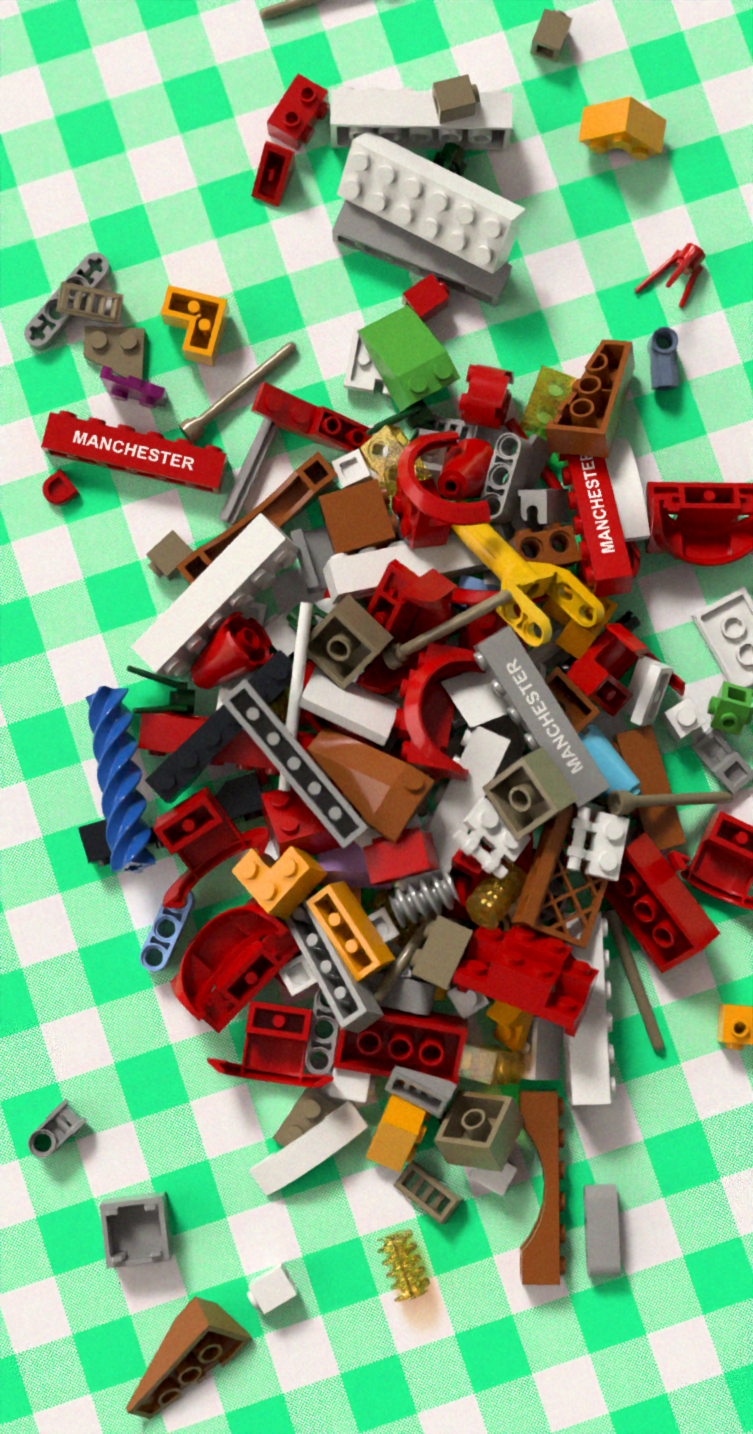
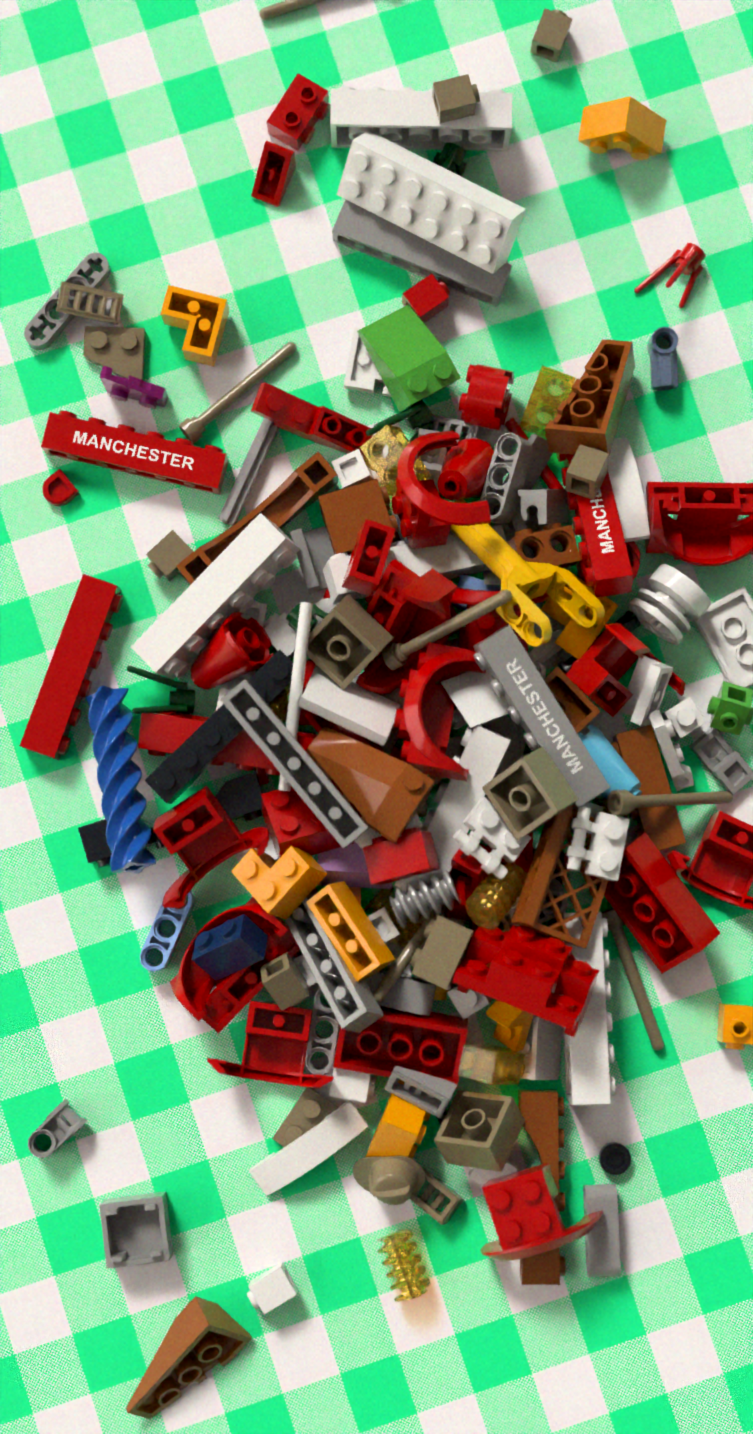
(71, 667): none -> red brick
(230, 947): none -> dark blue brick
(284, 981): none -> dark tan brick
(368, 557): none -> red brick
(389, 1178): none -> dark tan piece
(528, 1215): none -> red piece
(587, 471): none -> dark tan brick
(614, 1158): none -> black tile
(672, 754): none -> white hinge
(673, 599): none -> white wheel

